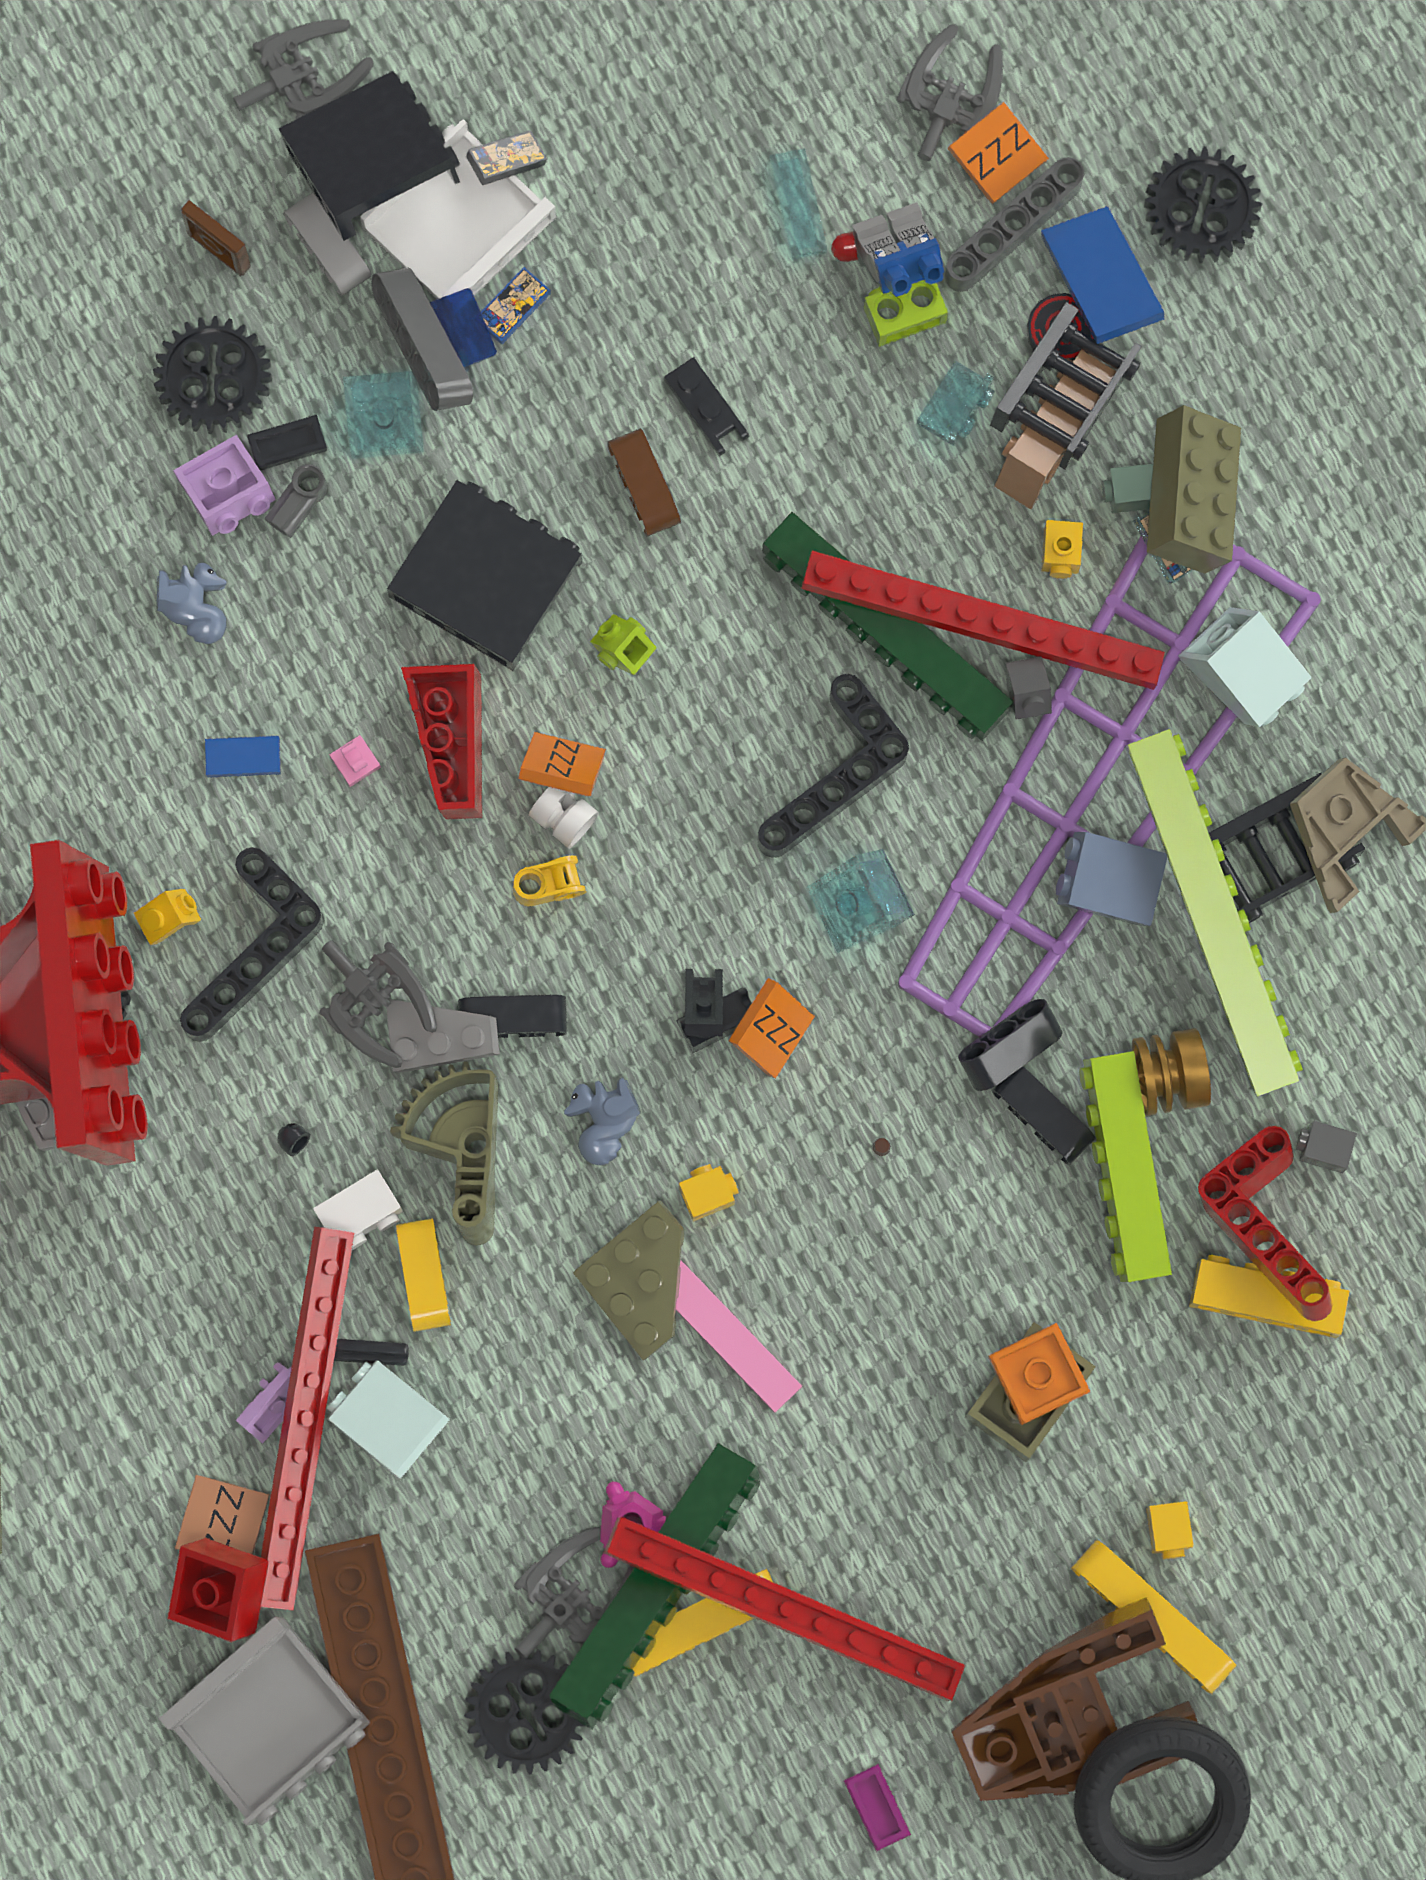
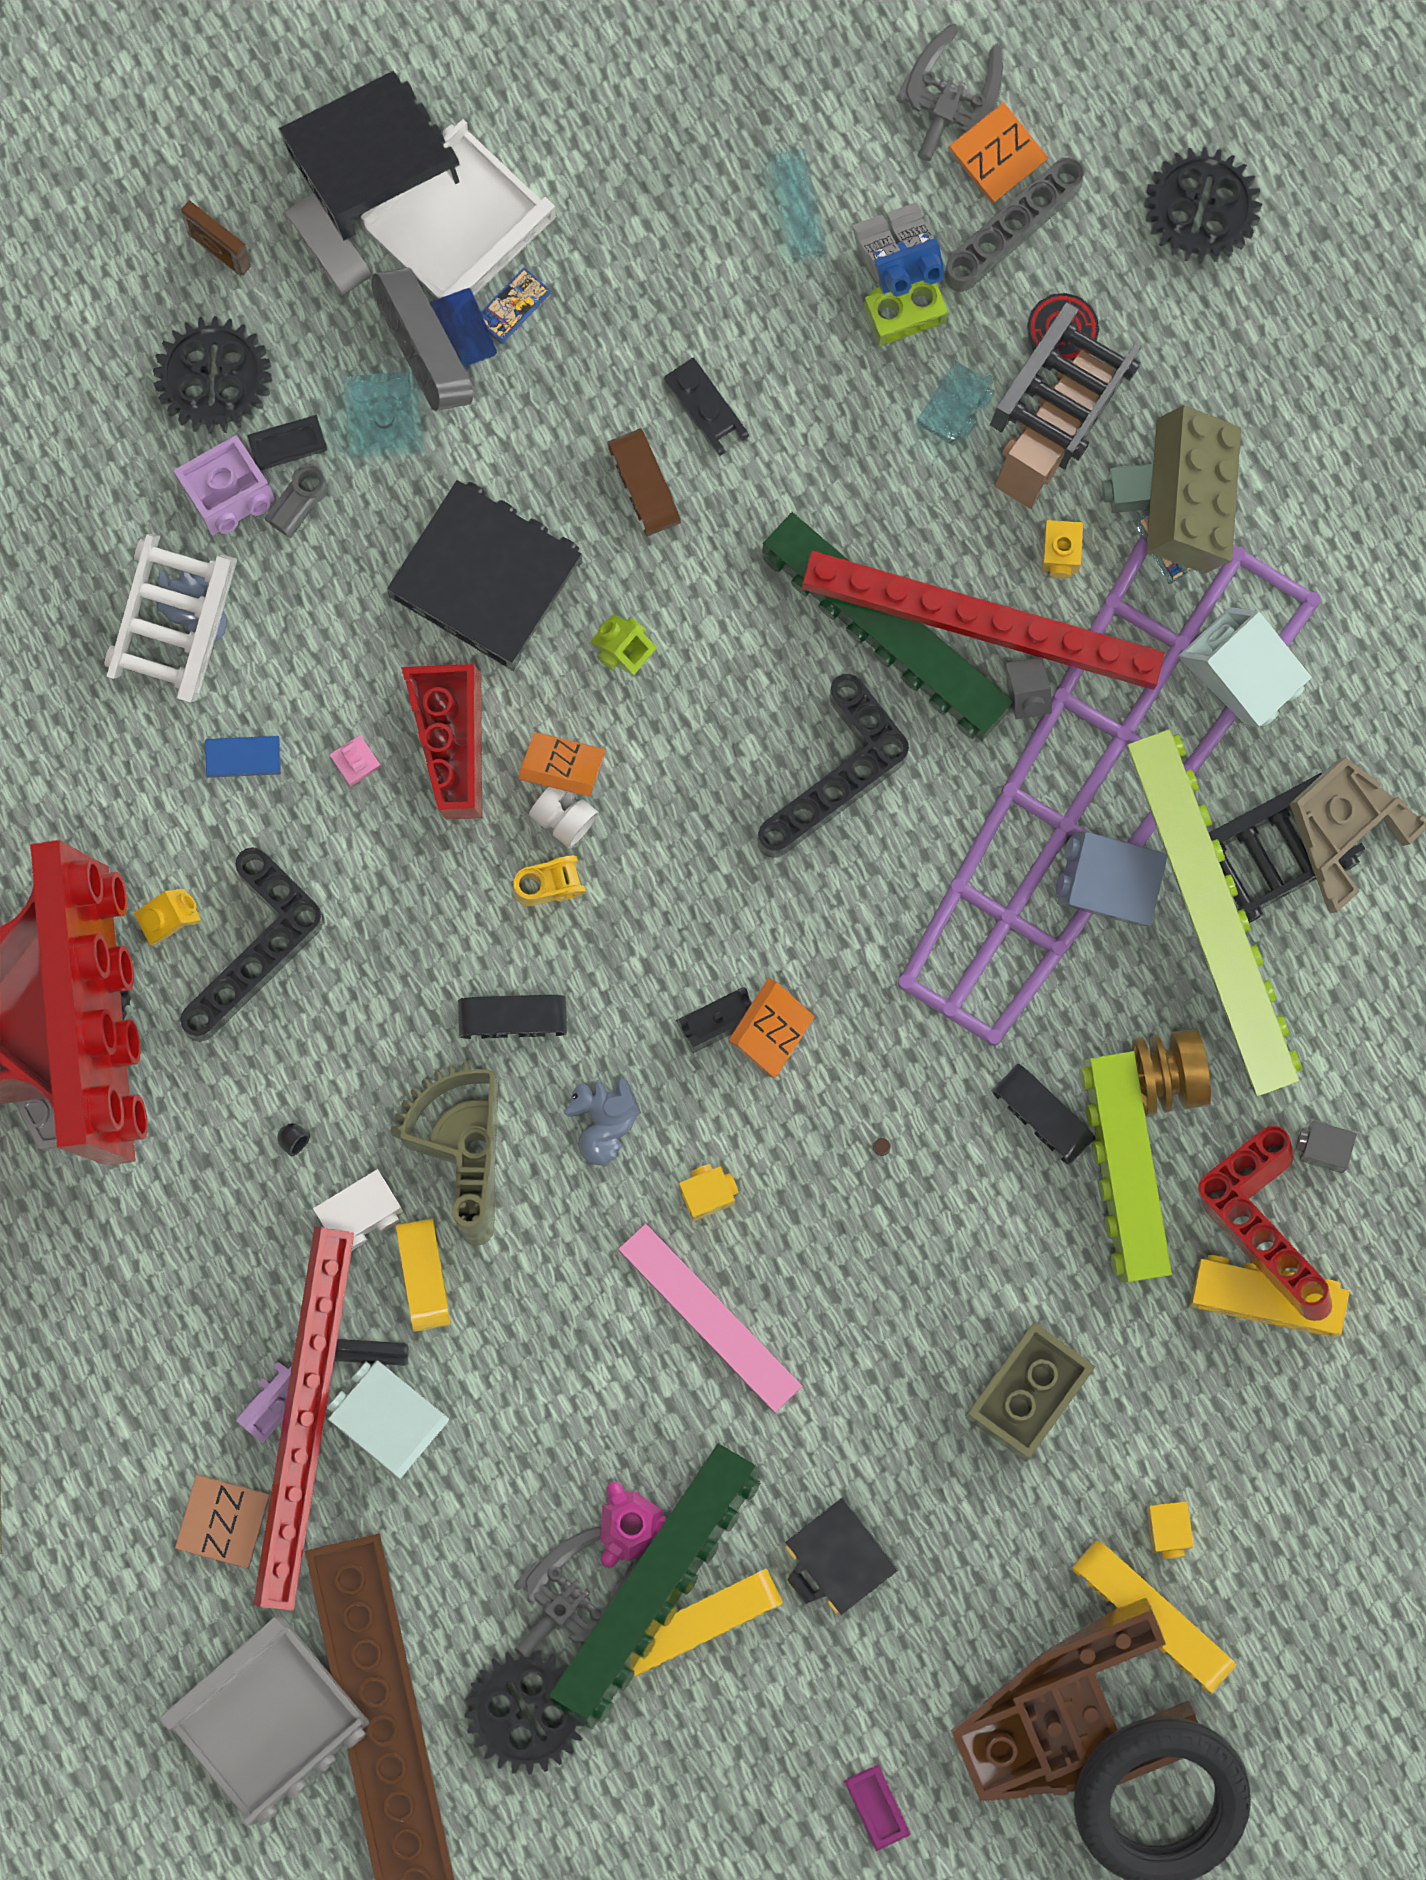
(207, 609): none -> white fence
(218, 1589): red brick -> none
(287, 78): dark grey bar -> none
(363, 986): dark grey bar -> none
(457, 1038): light grey wing -> none
(506, 157): tile -> none
(639, 1279): olive plate -> none
(704, 1004): black hinge -> none
(784, 1609): red plate -> none
(839, 1558): none -> black piece
(844, 247): red hinge -> none
(860, 900): clear light blue slope -> none
(1010, 1045): black beam -> none
(1039, 1374): orange tile -> none
(1102, 275): blue tile -> none

